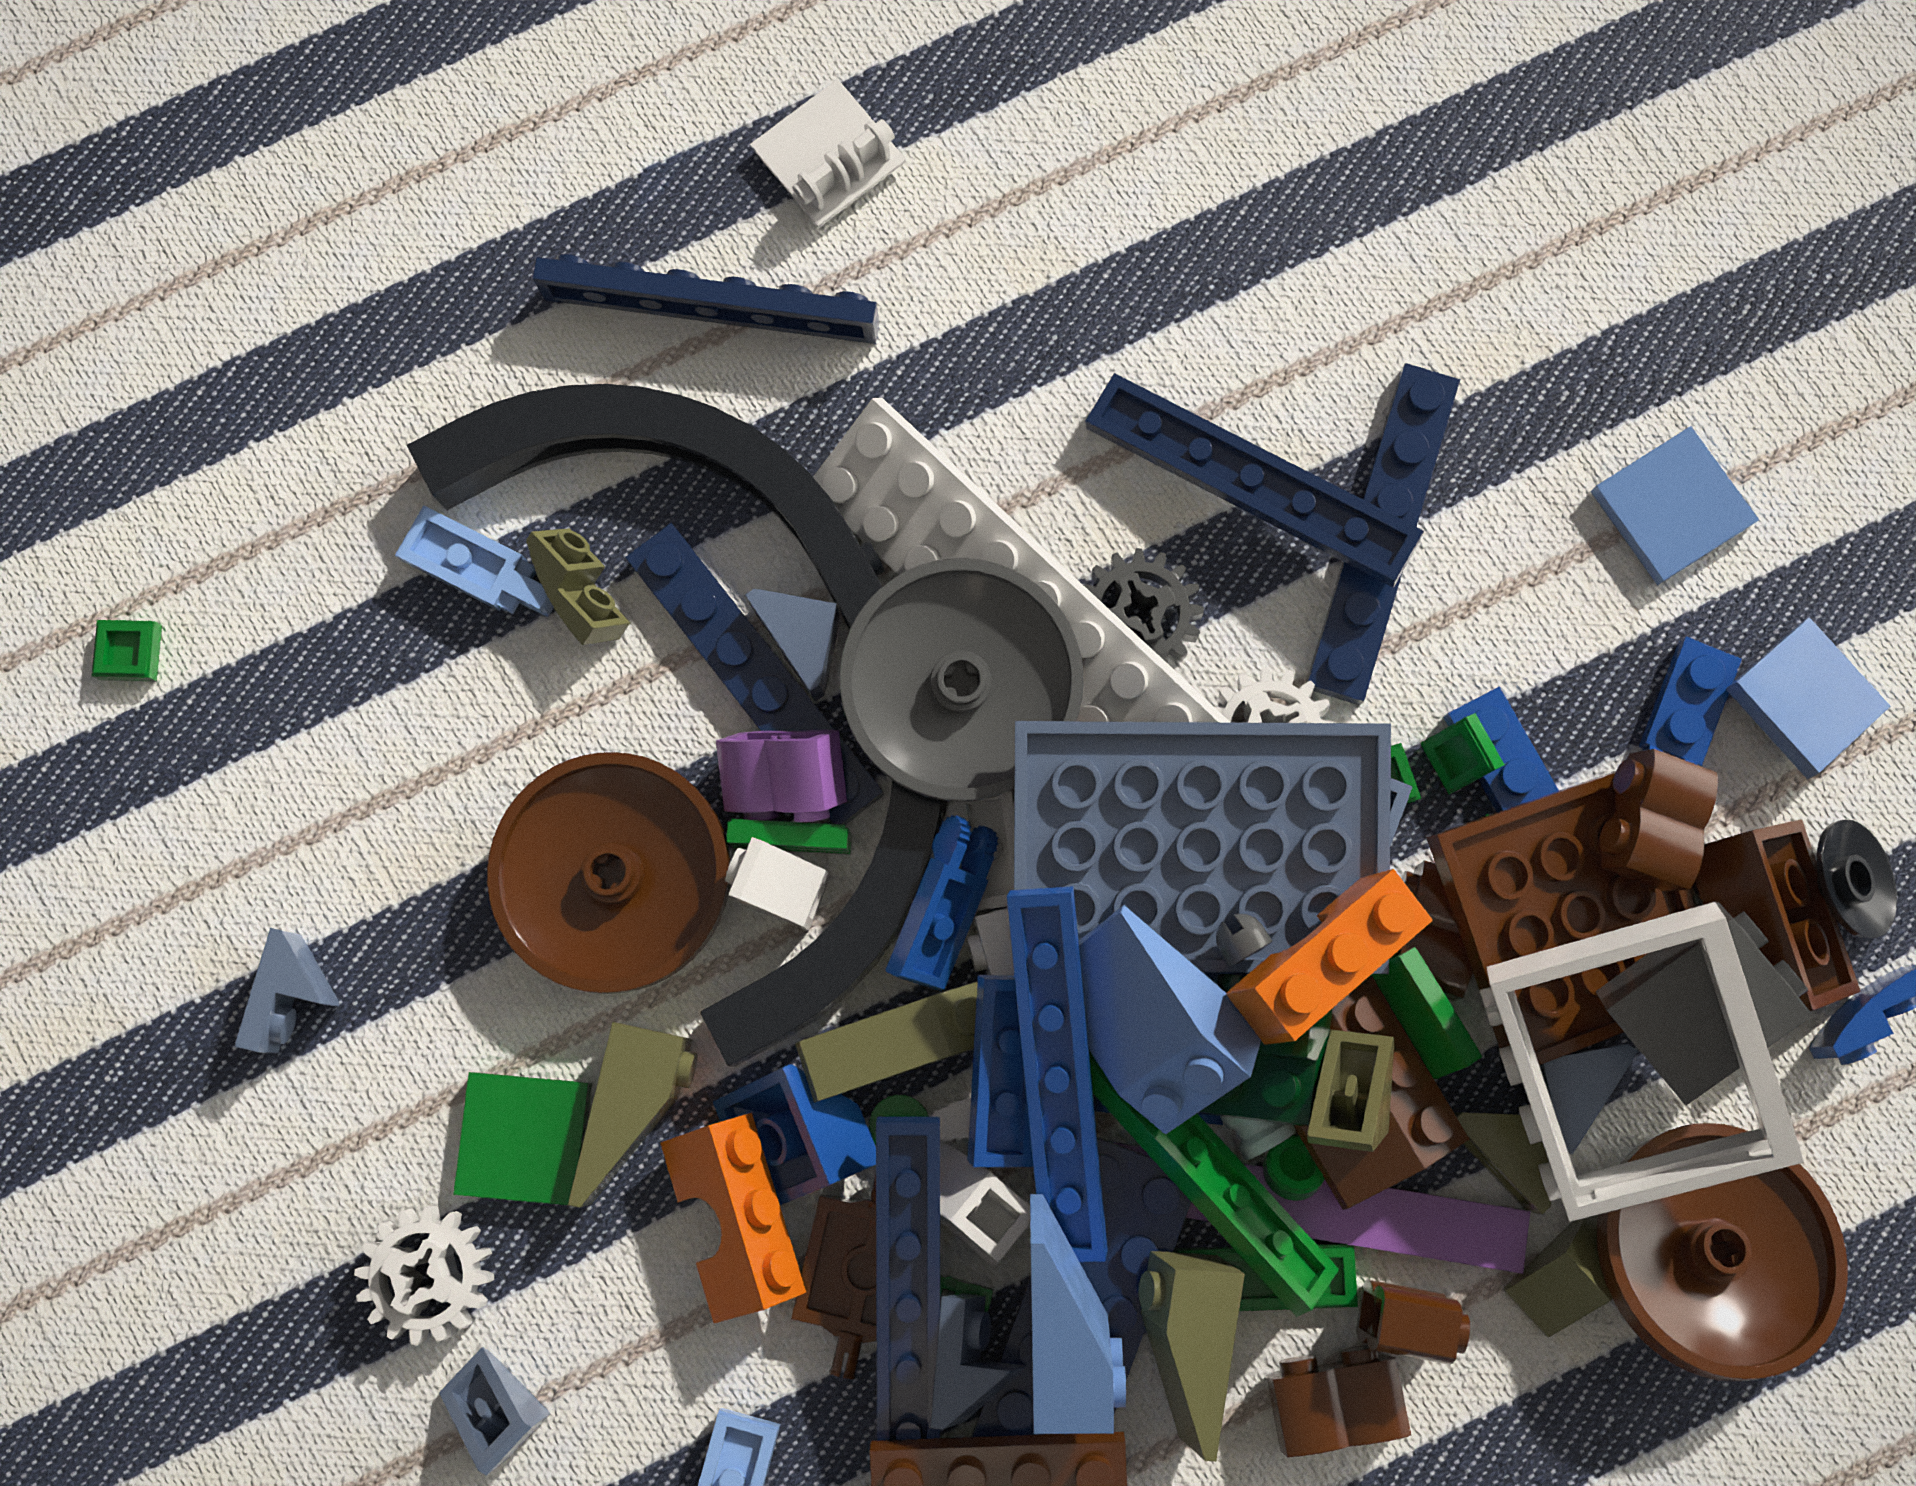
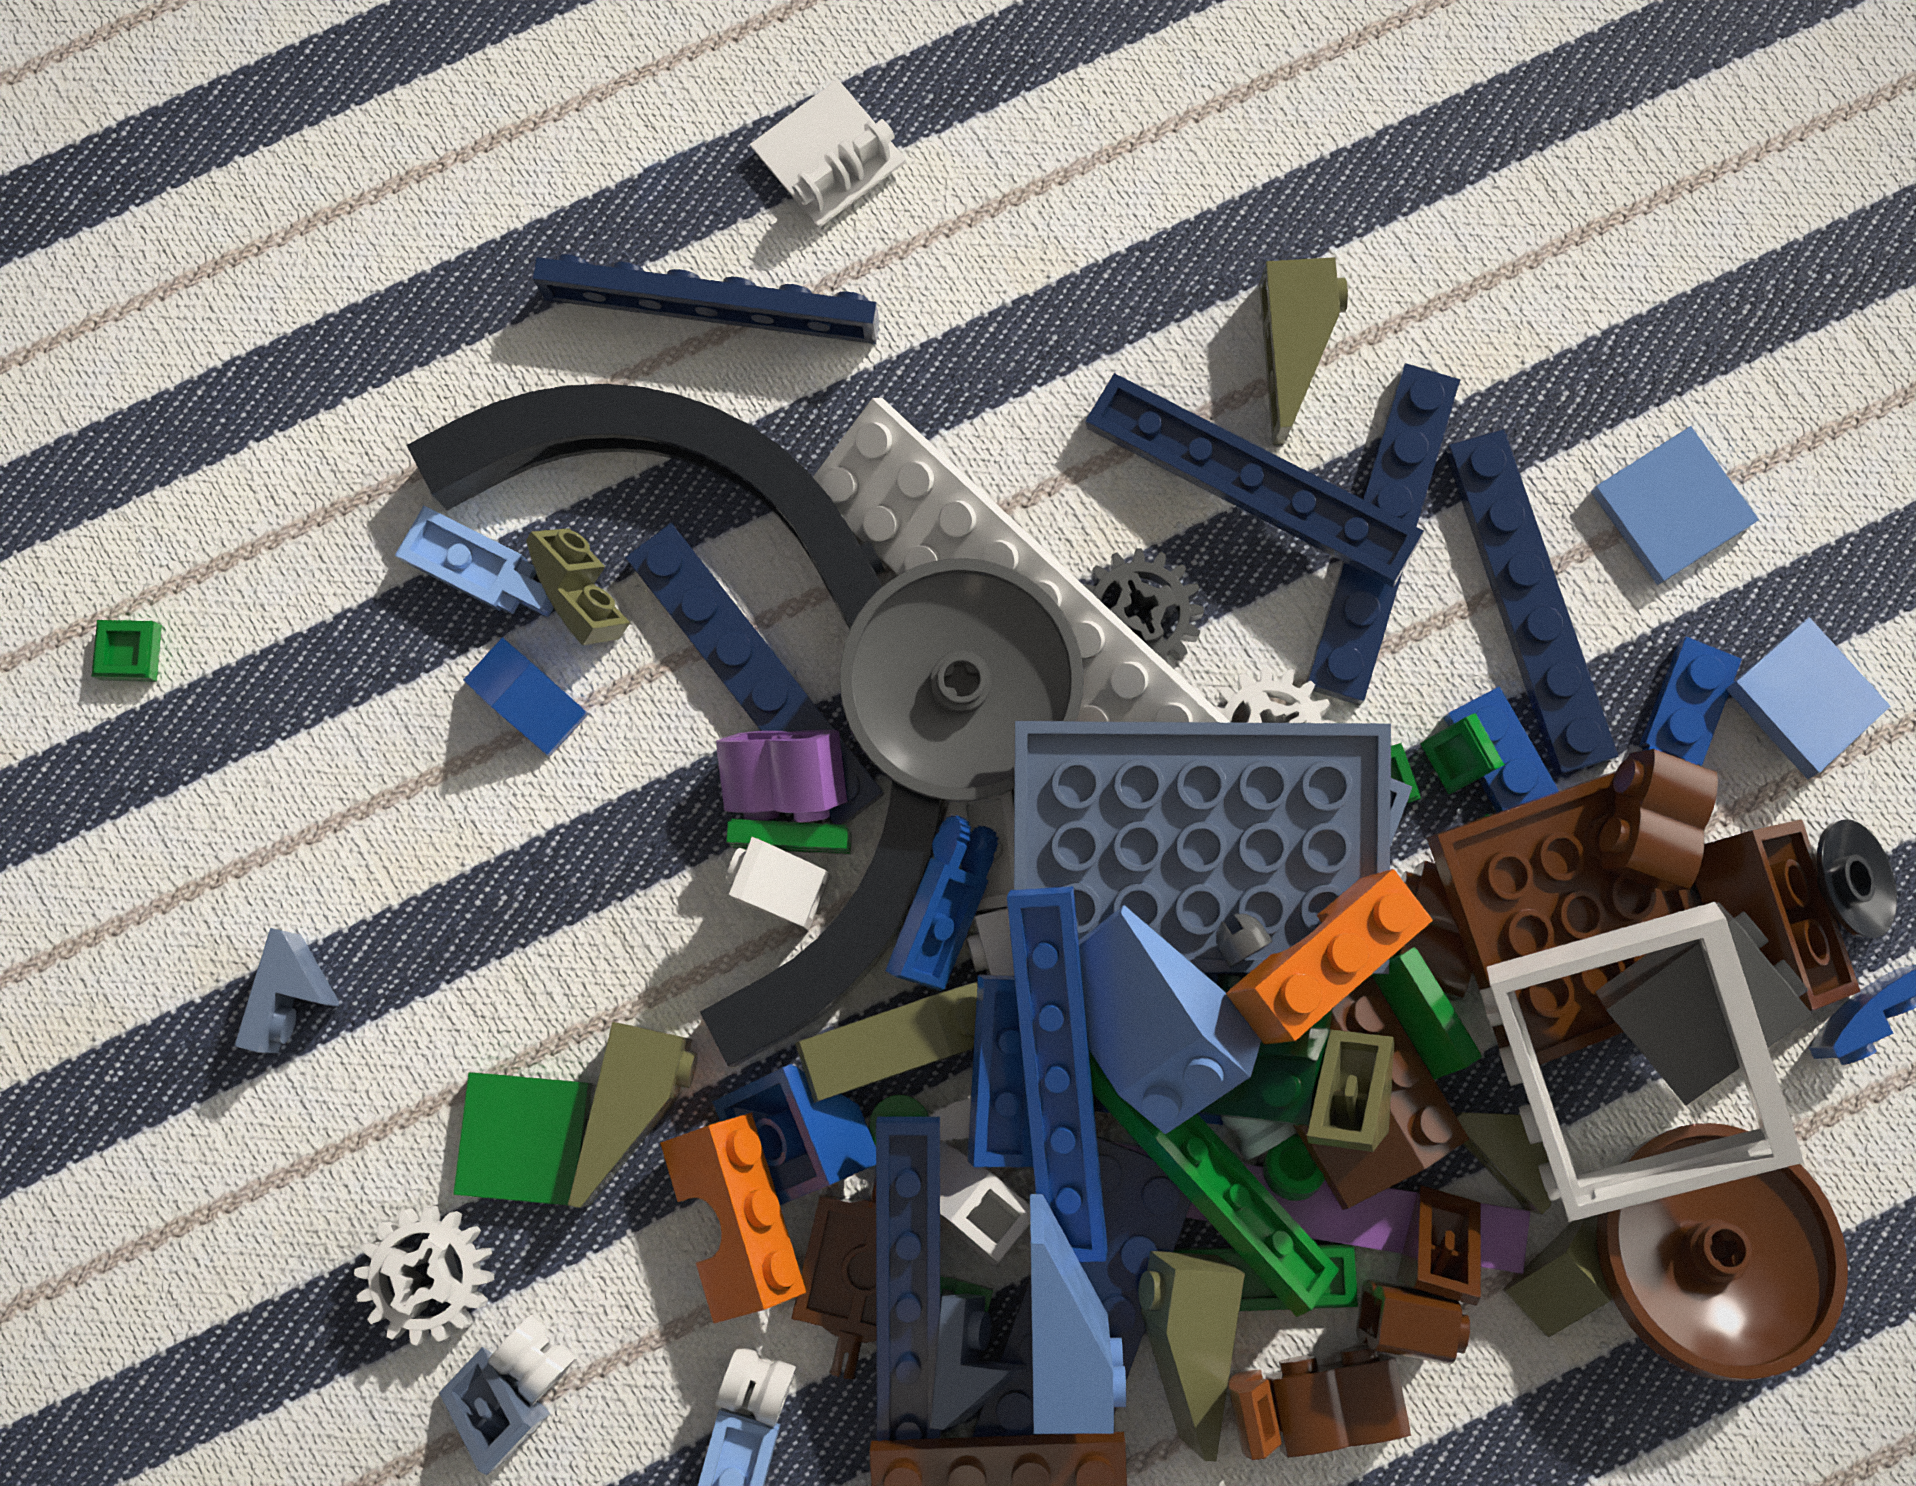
(525, 697): none -> blue slope
(531, 1359): none -> white wheel
(608, 873): reddish brown dish -> none
(769, 1391): none -> white wheel
(802, 631): sand blue slope -> none
(1254, 1414): none -> dark orange slope
(1298, 315): none -> olive slope
(1443, 1246): none -> reddish brown slope
(1530, 603): none -> dark blue plate
(1582, 1084): sand blue slope -> none

